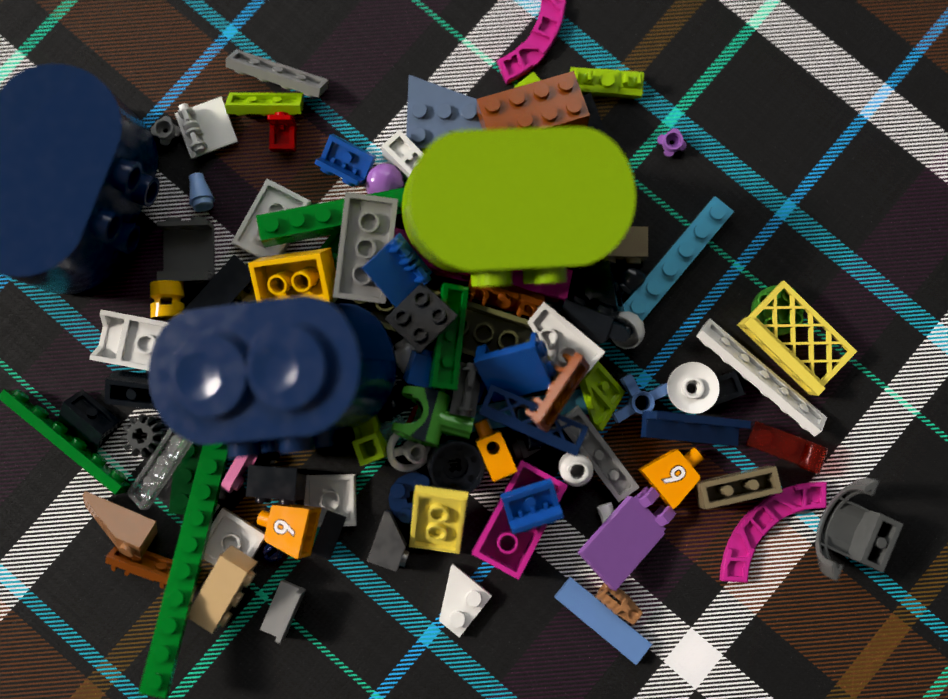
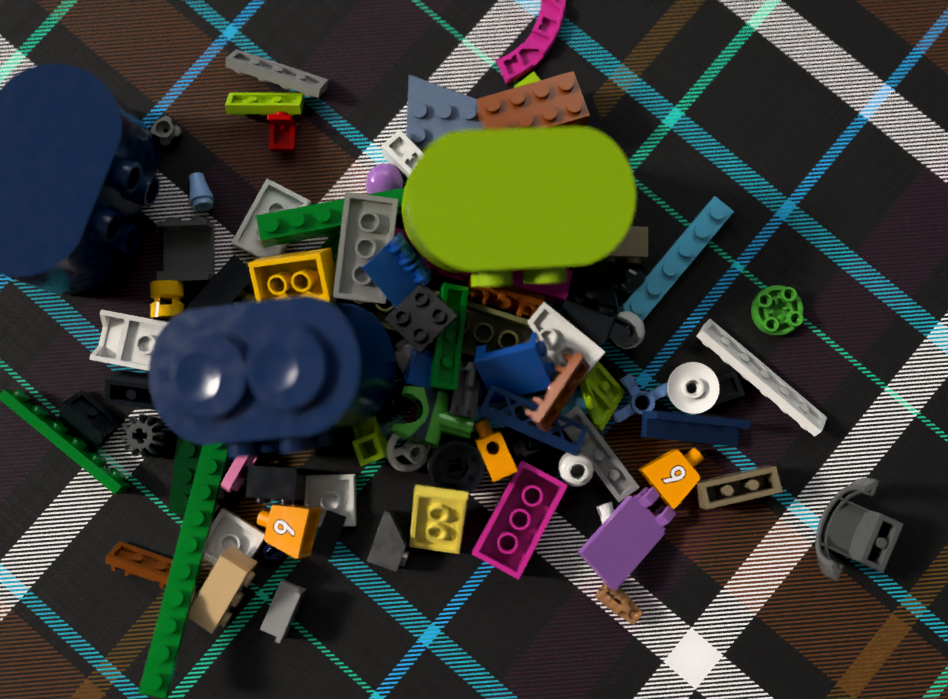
(126, 529): medium nougat slope -> none
(158, 469): clear plate -> none
(205, 127): white hinge -> none
(345, 161): blue bracket -> none
(401, 491): dark blue plate -> none
(461, 601): white wing -> none
(532, 506): blue bracket -> none
(603, 620): medium blue tile -> none
(610, 82): lime plate -> none
(675, 136): medium lavender plate -> none
(761, 519): dark pink tile -> none
(787, 358): light yellow fence -> none
(787, 447): clear red plate -> none

